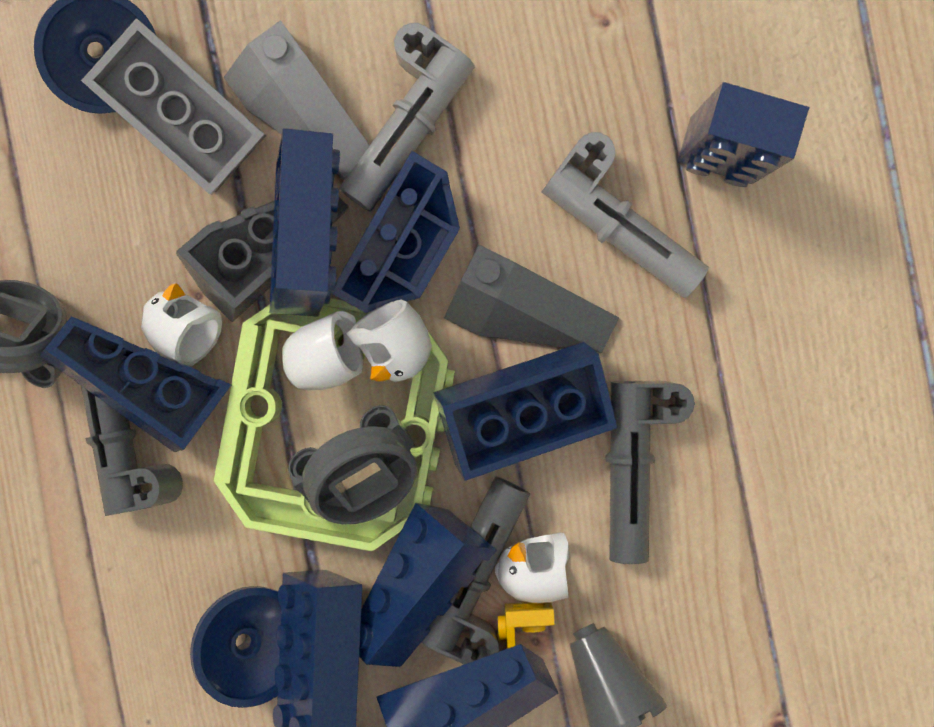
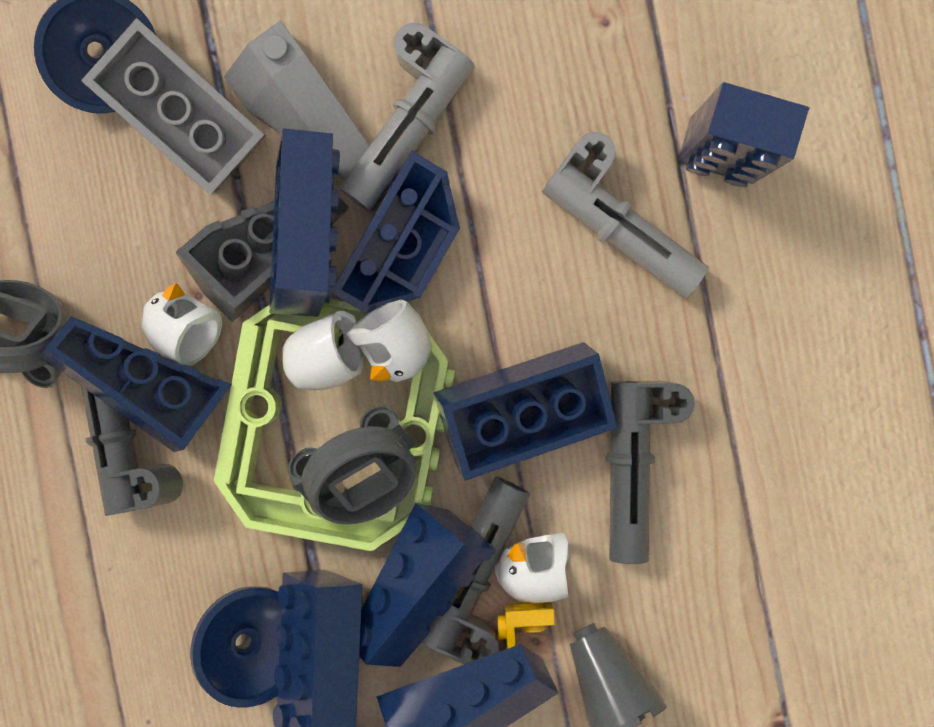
(518, 305): dark grey wedge -> none

